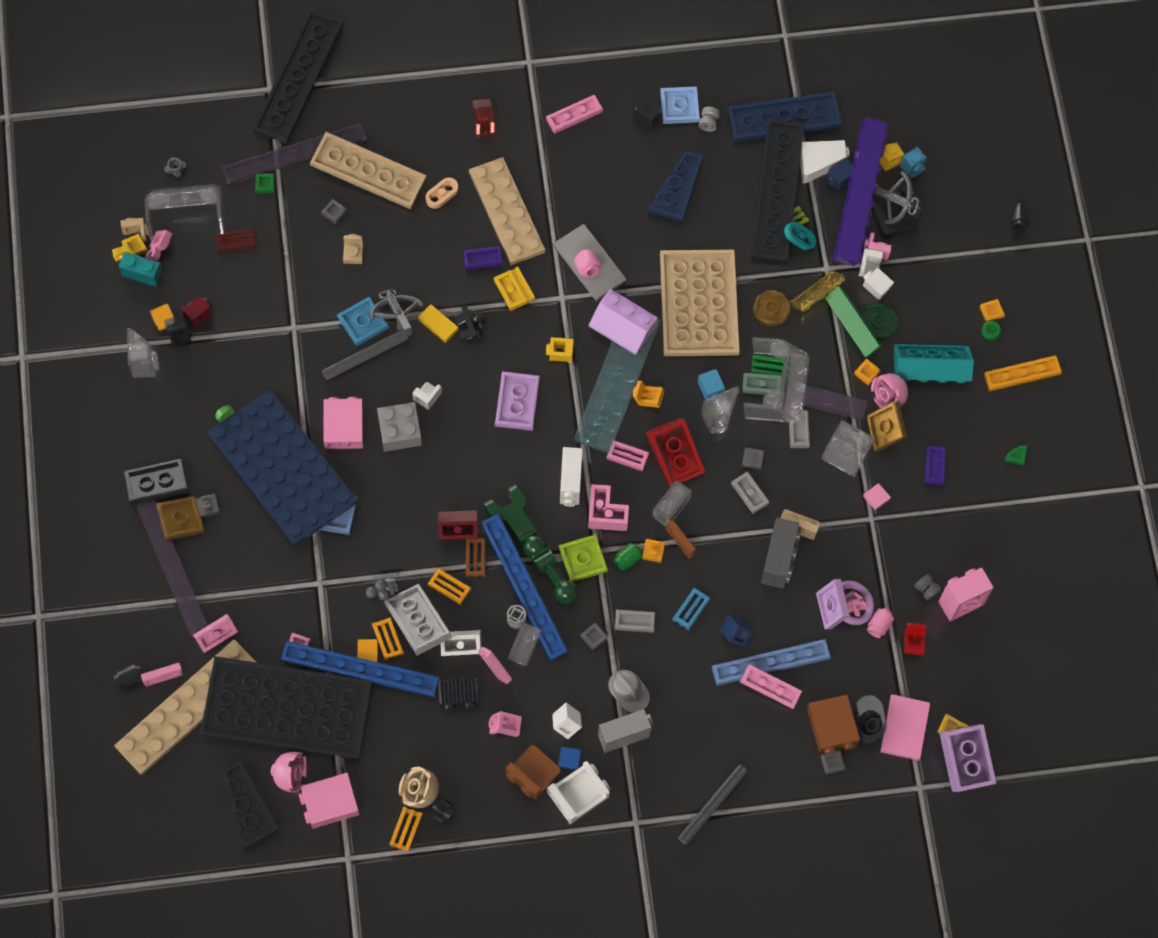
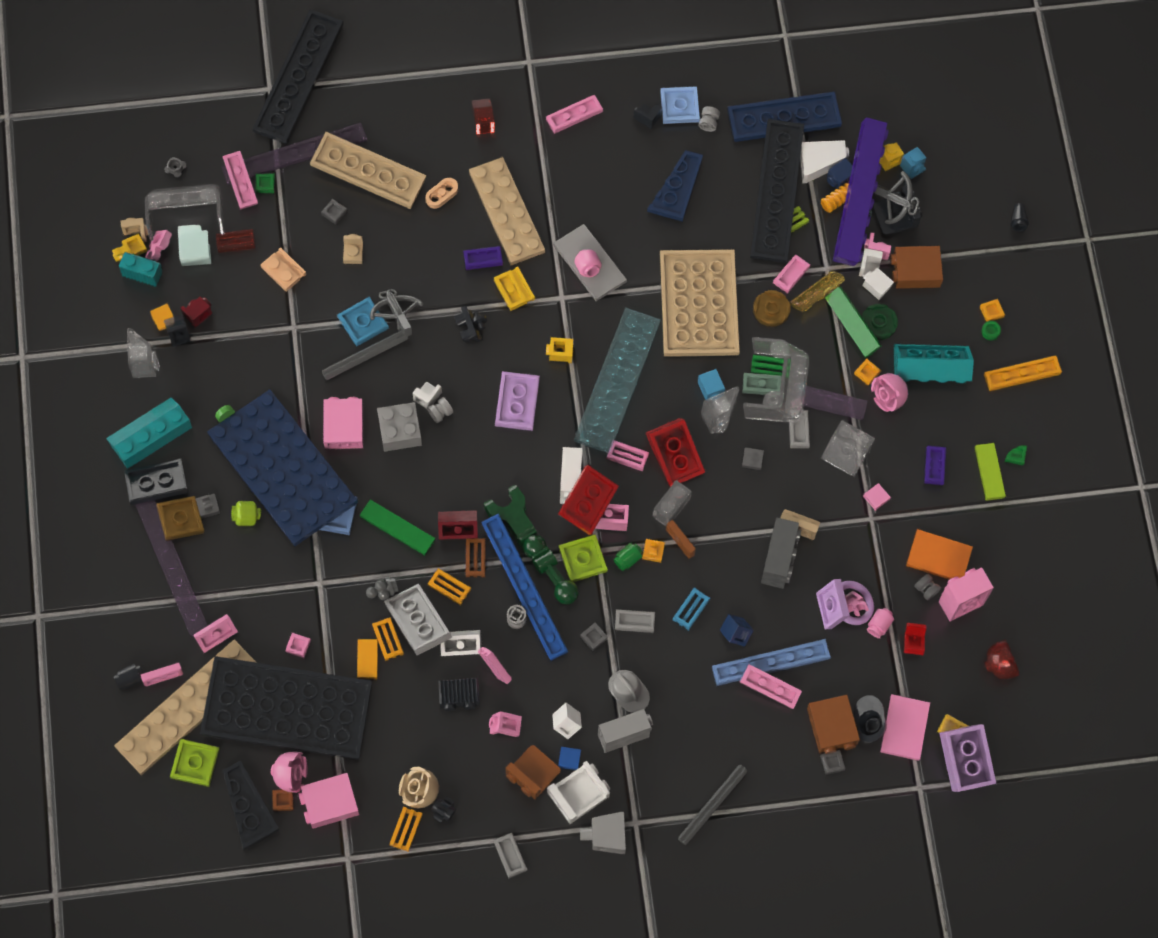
(149, 432): none -> teal slope
(193, 245): none -> light aqua piece
(194, 762): none -> lime tile
(240, 180): none -> bright pink plate
(245, 513): none -> lime head
(282, 800): none -> dark orange tile
(283, 269): none -> light nougat plate
(360, 669): blue tile -> none
(397, 527): none -> green tile
(438, 323): yellow tile -> none
(439, 410): none -> light grey wheel
(510, 855): none -> light grey tile
(524, 644): clear plate -> none
(588, 499): none -> red tile
(606, 833): none -> light grey torso
(623, 321): lavender slope -> none
(648, 395): light orange bracket -> none
(750, 492): light grey plate -> none
(791, 273): none -> bright pink tile
(800, 236): teal plate -> none
(835, 198): none -> light orange piece
(887, 426): pearl gold tile -> none
(917, 267): none -> dark orange brick
(939, 555): none -> orange tile
(990, 471): none -> lime tile
(1001, 661): none -> clear red cylinder

